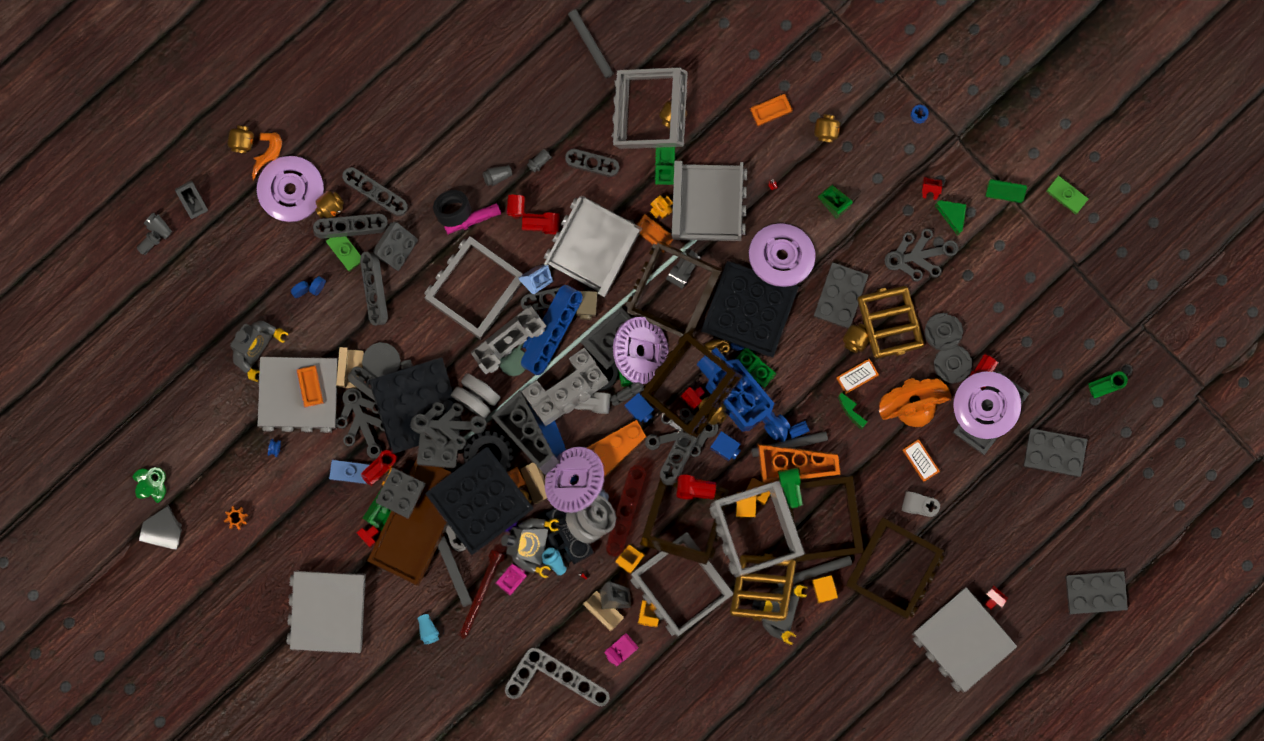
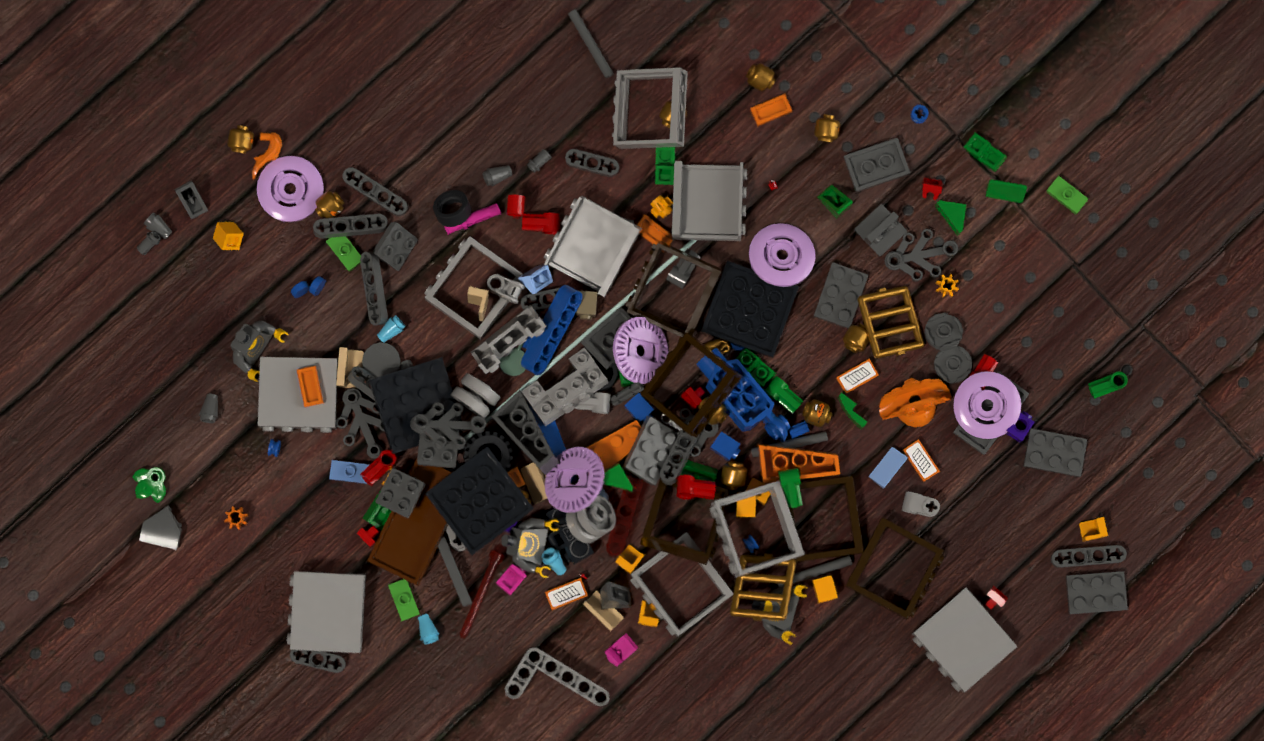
(209, 410): none -> dark grey cone
(228, 236): none -> light orange panel
(330, 667): none -> dark grey beam
(391, 328): none -> medium azure cone
(404, 599): none -> bright green plate
(478, 297): none -> tan panel
(506, 288): none -> light grey piece
(566, 594): none -> tile
(616, 477): none -> green slope
(650, 450): none -> dark grey plate
(699, 471): none -> green slope
(733, 475): none -> pearl gold head
(750, 543): none -> blue bush
(760, 77): none -> pearl gold head
(780, 392): none -> green piece
(817, 413): none -> pearl gold head
(876, 165): none -> dark grey plate
(880, 230): none -> dark grey bracket
(888, 467): none -> light blue slope
(945, 291): none -> light orange gear
(984, 152): none -> green slope
(1019, 435): none -> dark purple brick
(1088, 556): none -> dark grey beam
(1093, 529): none -> light orange panel

